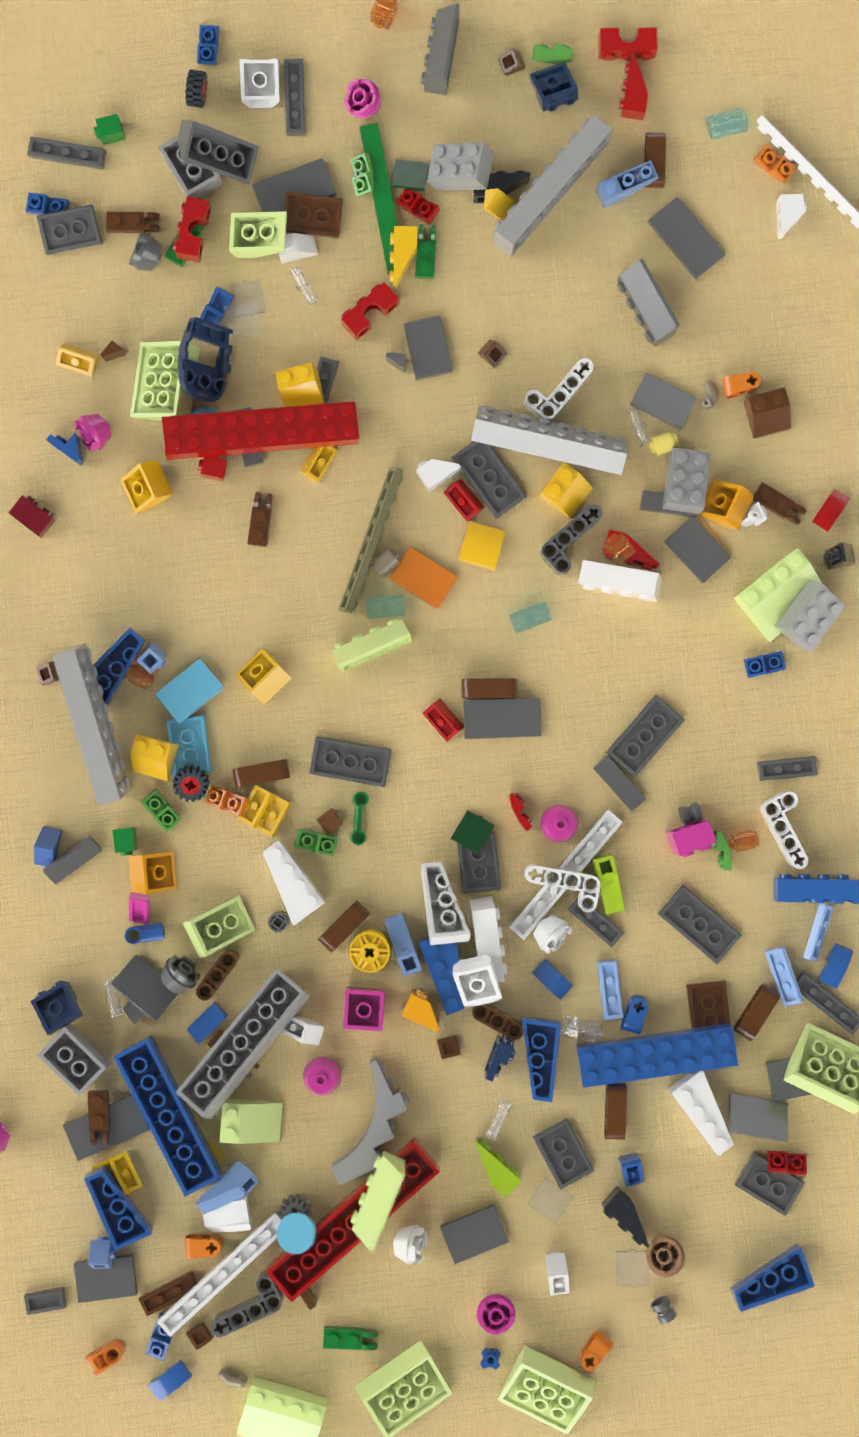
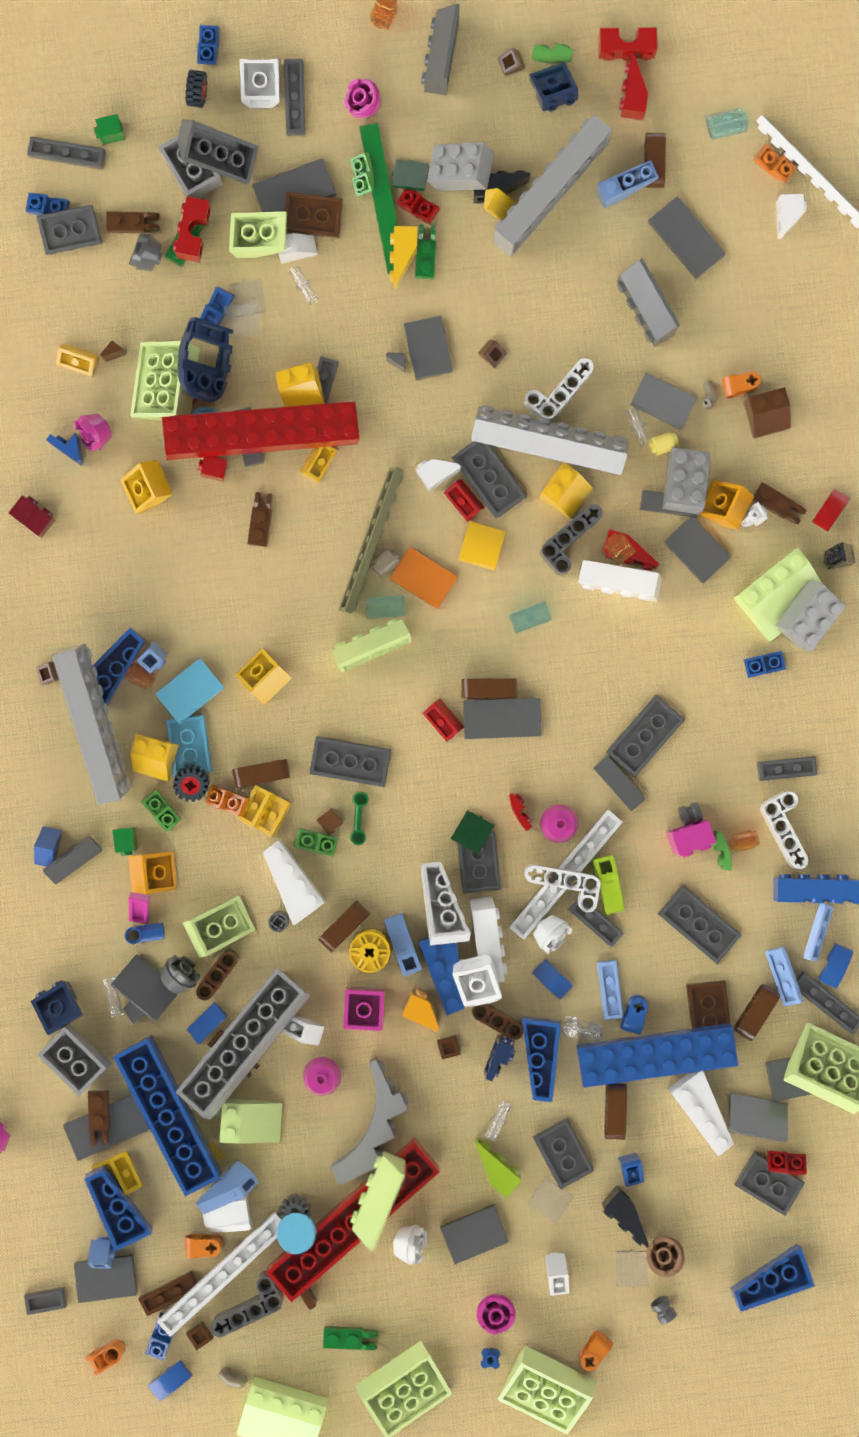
(380, 298): red arch -> none

